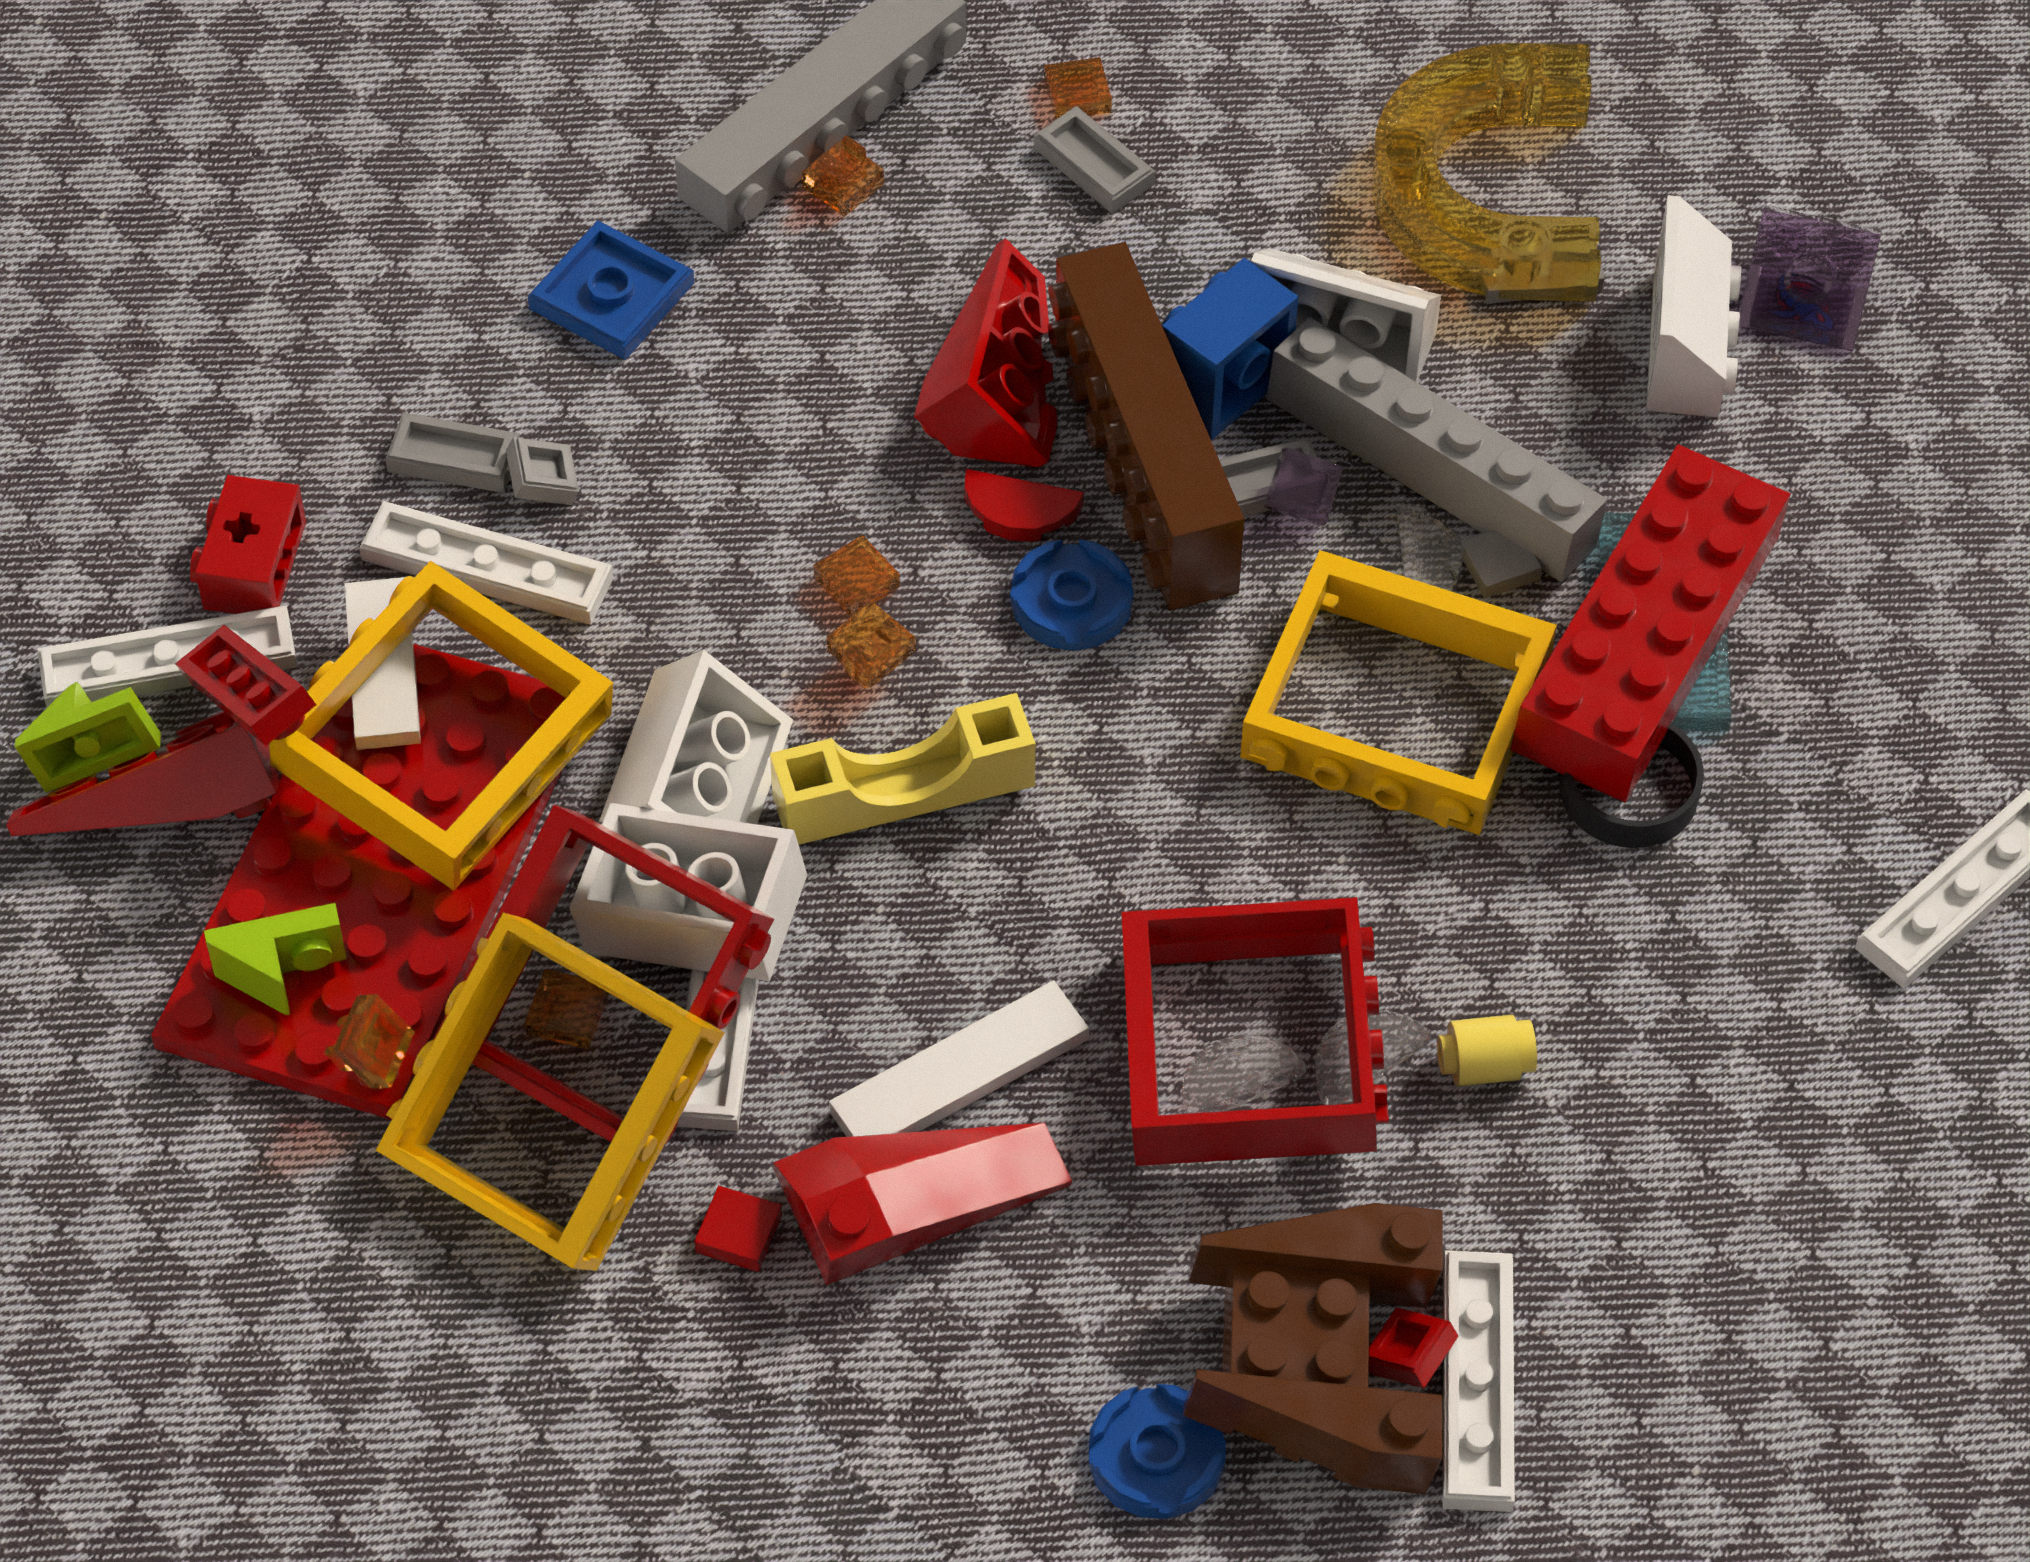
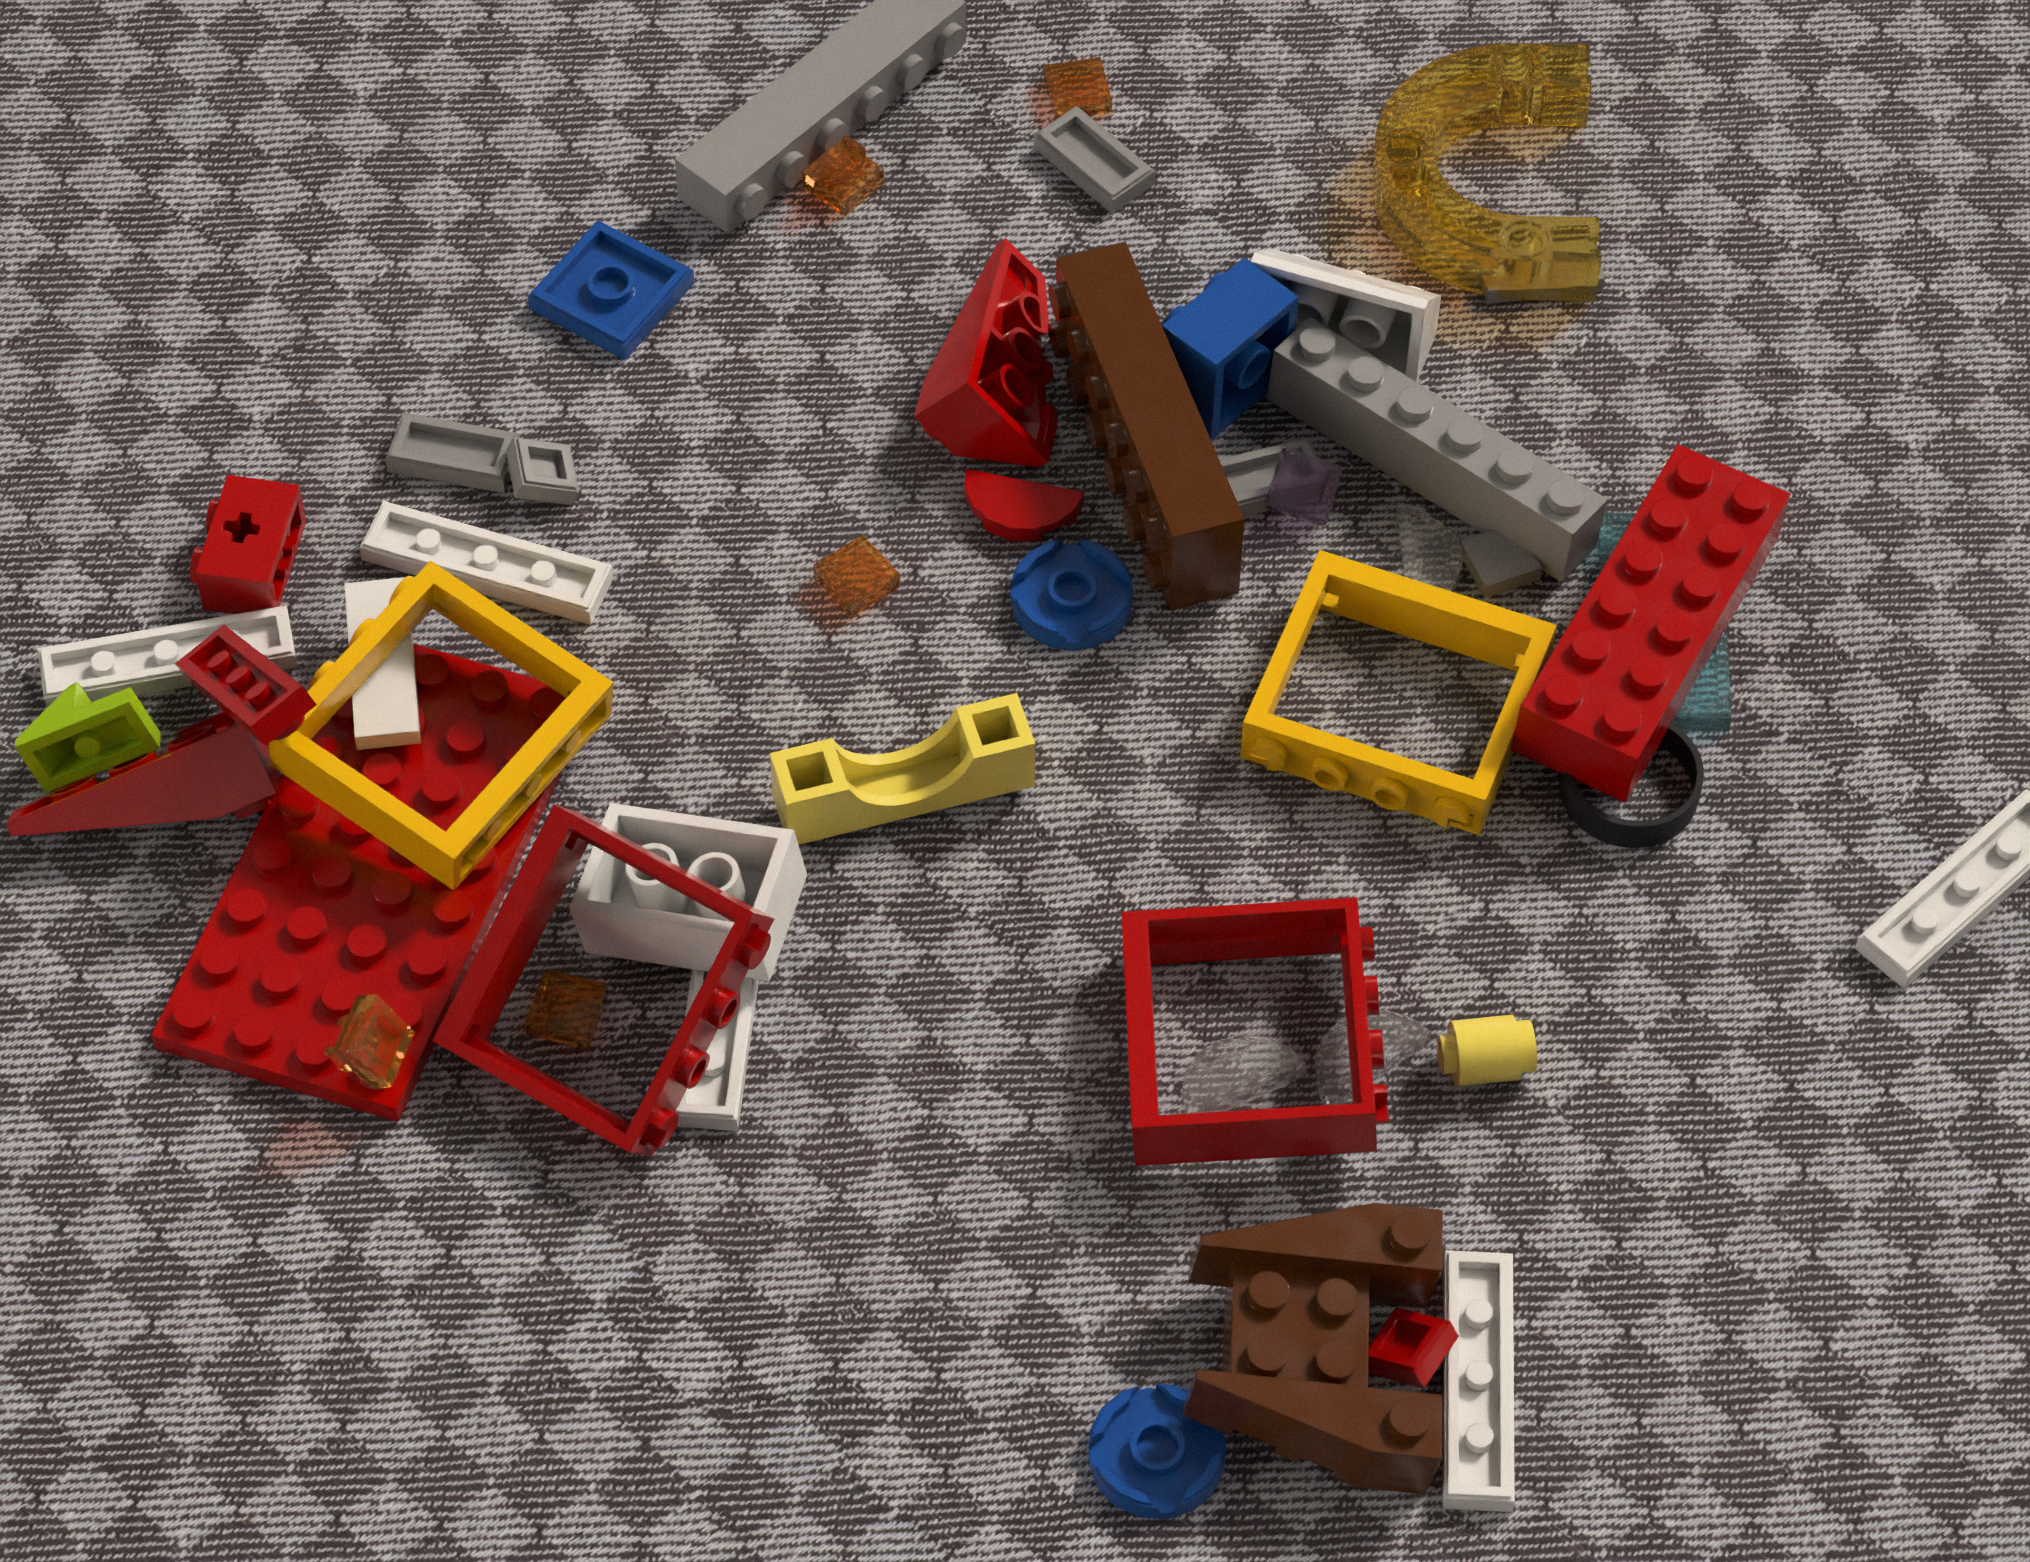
(260, 950): lime slope -> none
(636, 1144): yellow window -> none
(700, 744): white slope -> none
(738, 1228): red tile -> none
(870, 645): clear orange tile -> none
(900, 1191): red wedge -> none
(963, 1066): white tile -> none
(1692, 315): white slope -> none
(1809, 277): clear purple slope -> none

